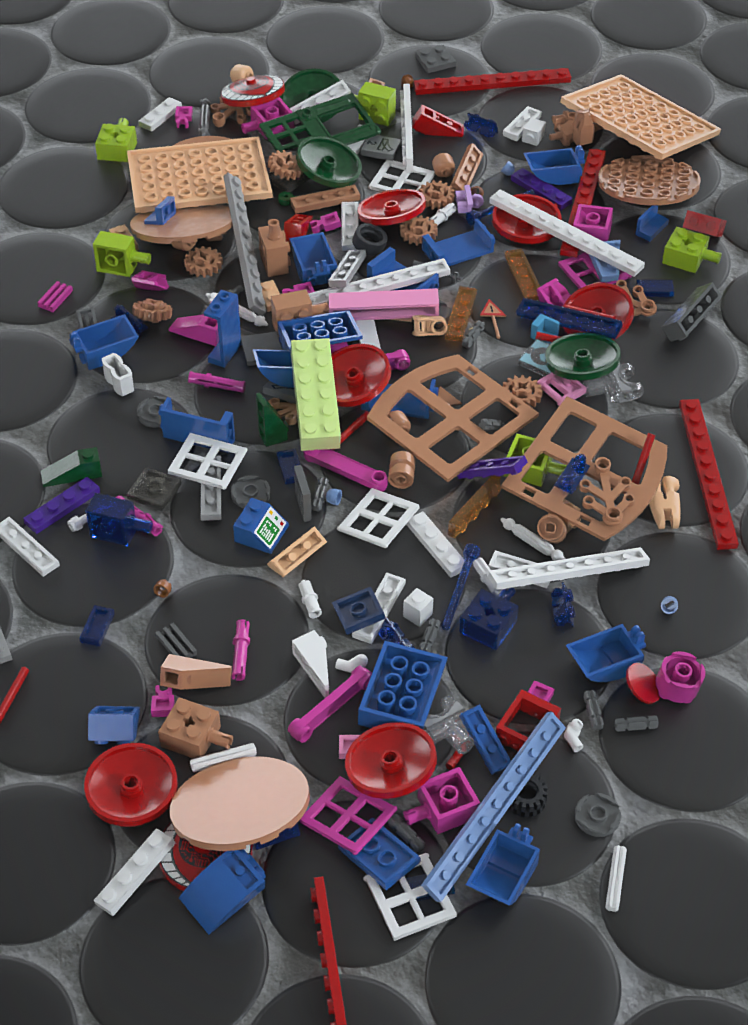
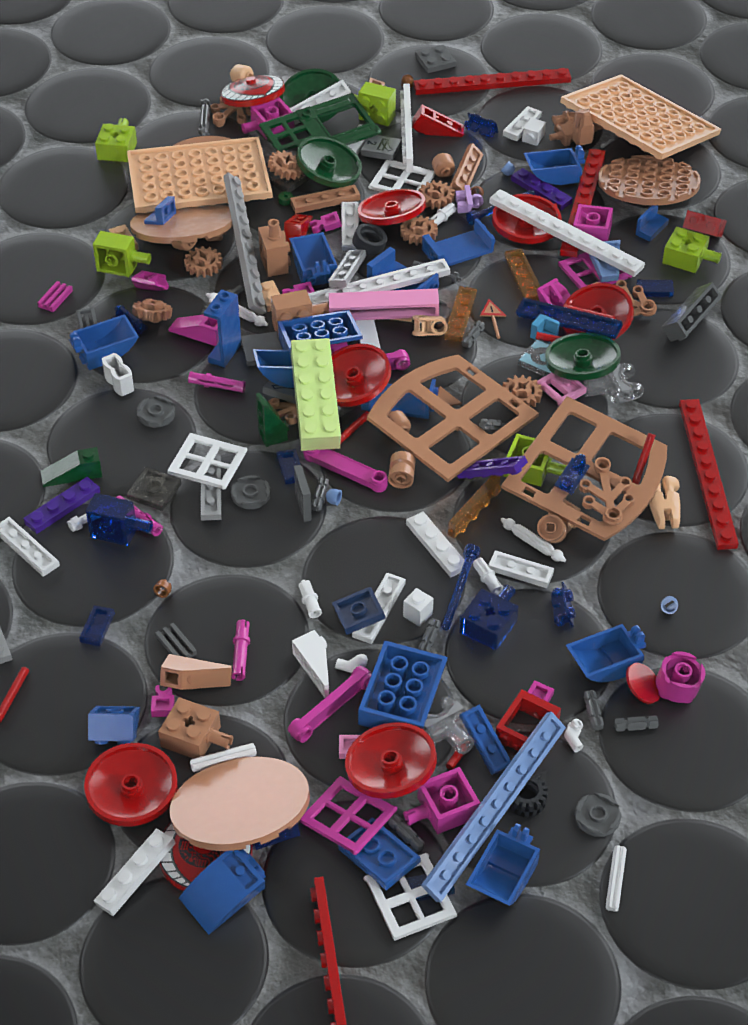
(159, 114): white plate -> none
(179, 425): blue panel -> none
(183, 115): dark pink plate -> none
(259, 526): blue slope -> none
(297, 552): light nougat slope -> none
(360, 510): white window -> none
(392, 633): clear blue hinge -> none
(568, 568): white plate -> none

